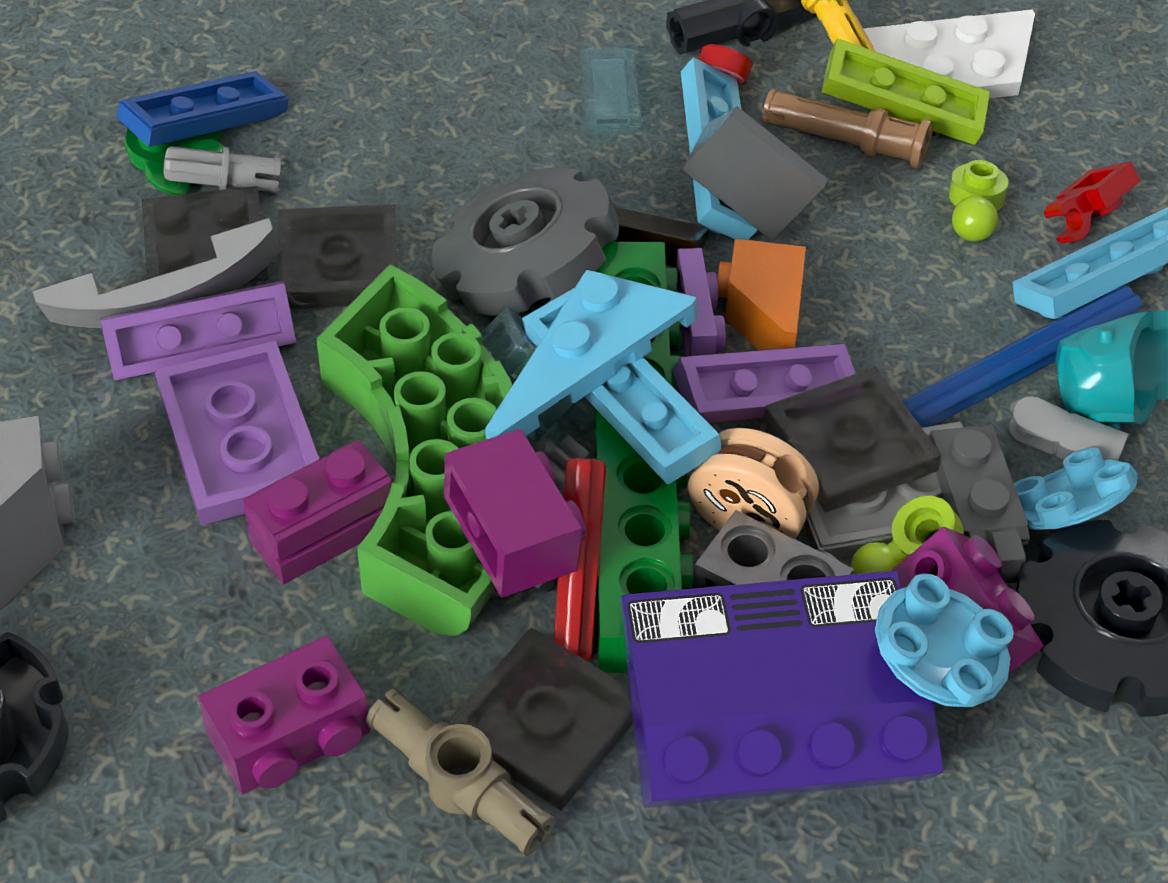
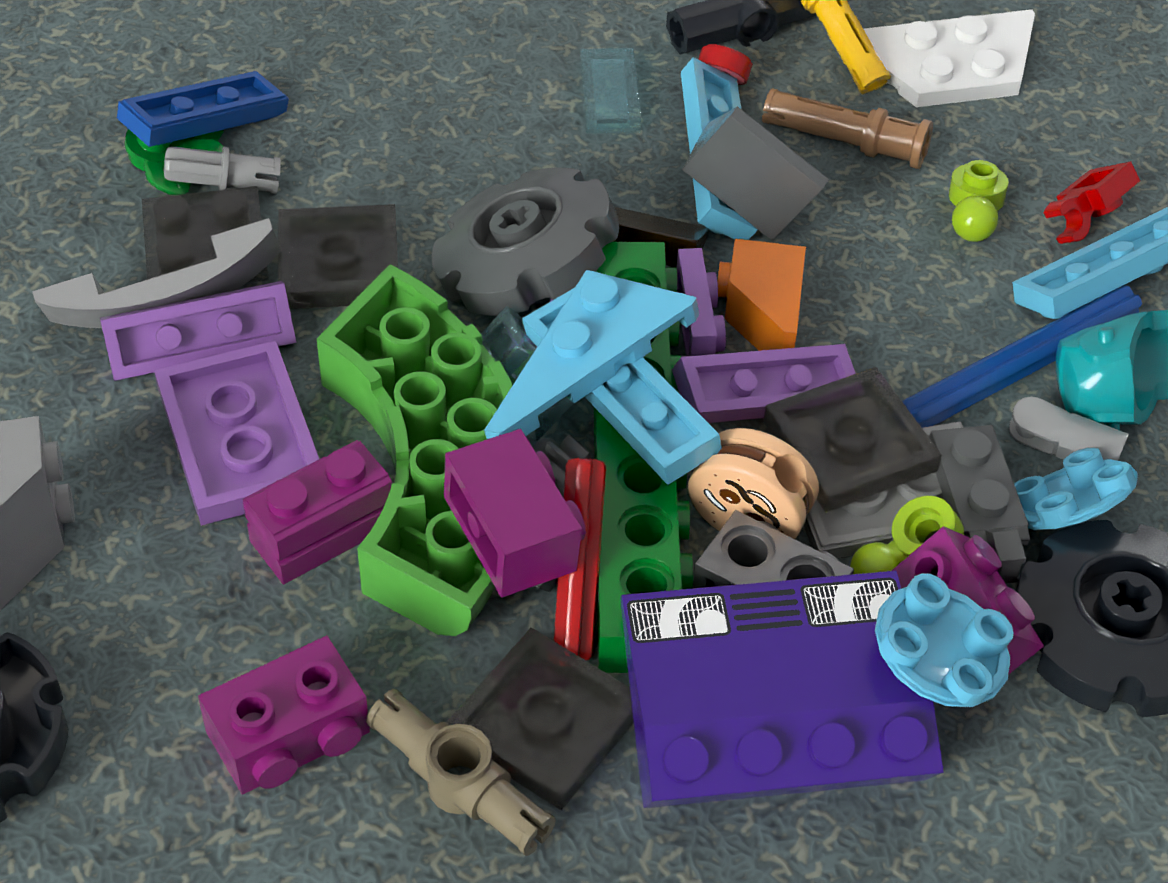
(906, 91): lime plate -> none

